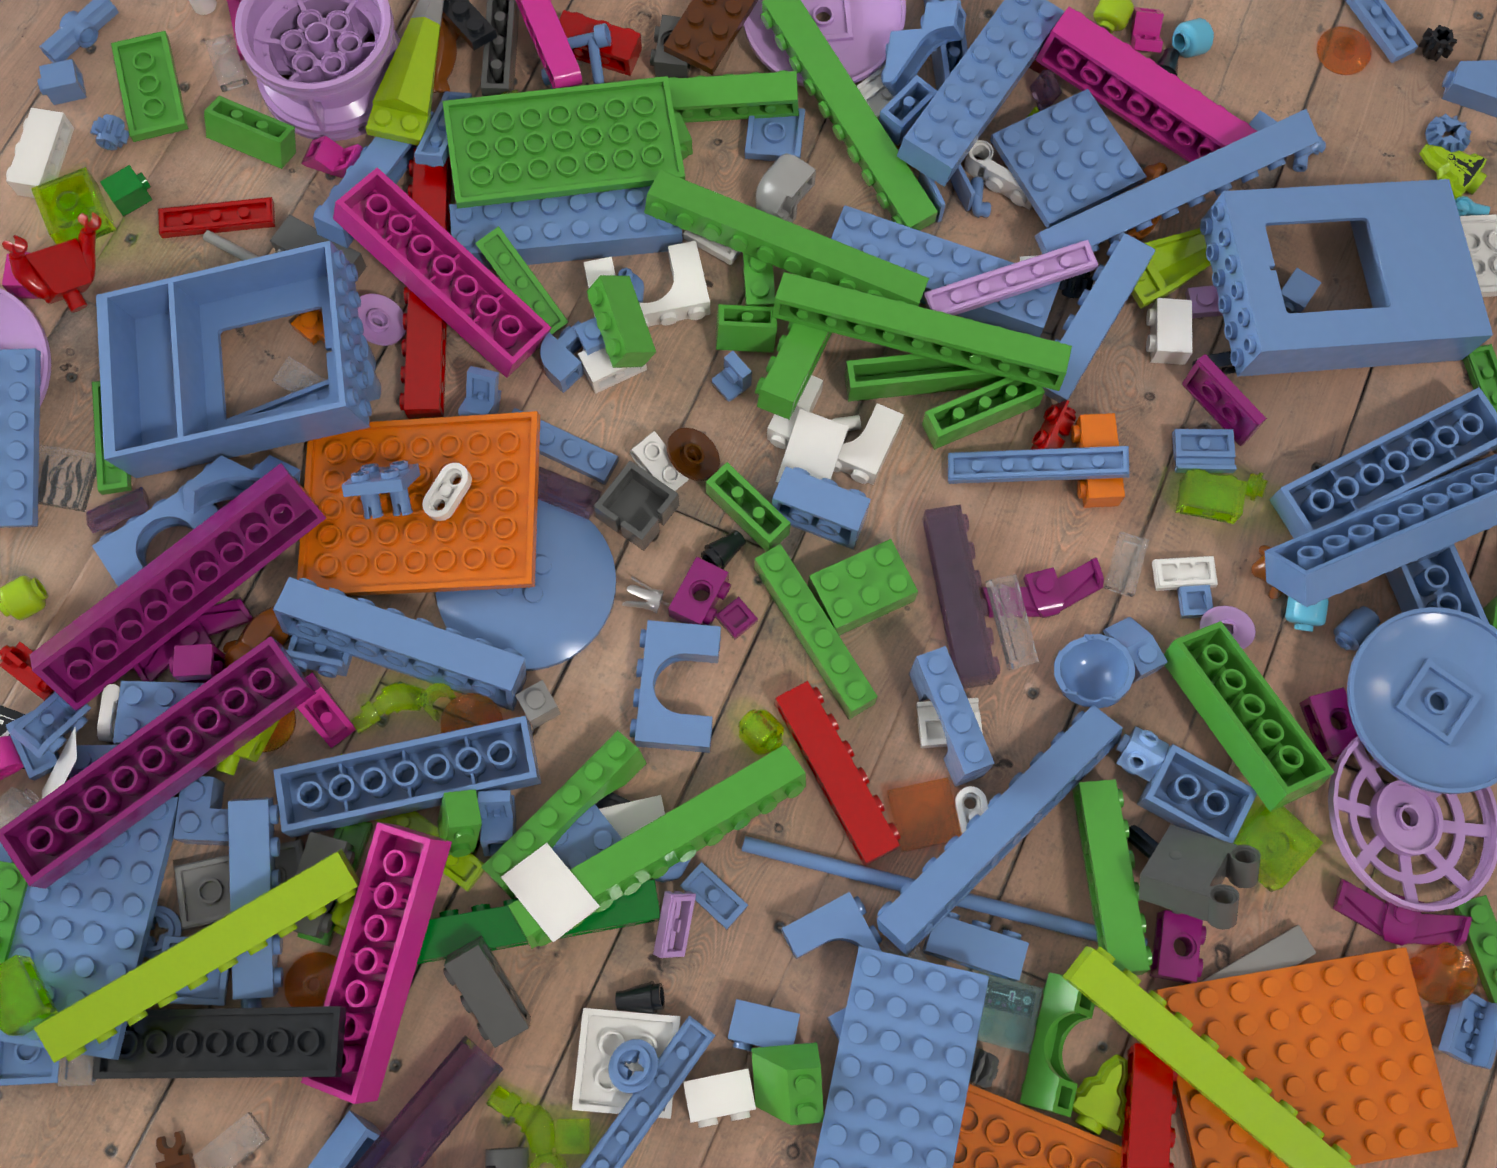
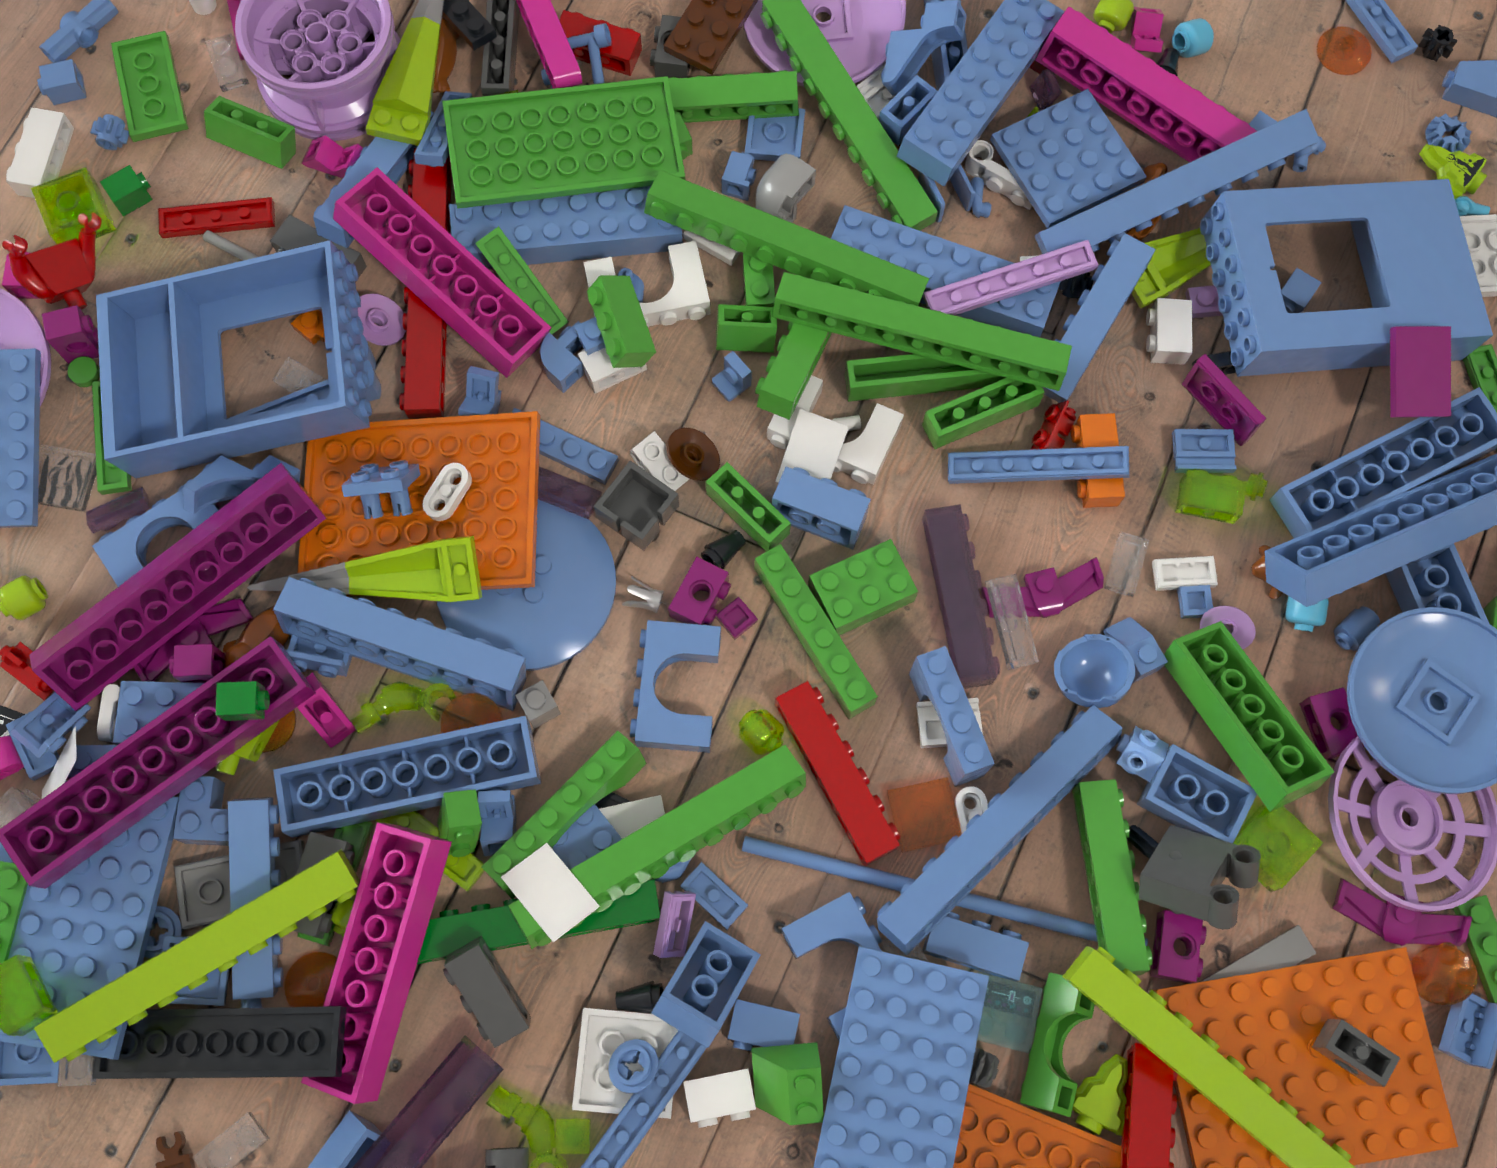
(71, 333): none -> magenta brick
(83, 371): none -> bright green tile
(241, 700): none -> green brick
(427, 571): none -> lime plate
(706, 984): none -> medium blue brick
(739, 175): none -> medium blue brick
(1356, 1052): none -> dark grey brick
(1420, 371): none -> magenta tile

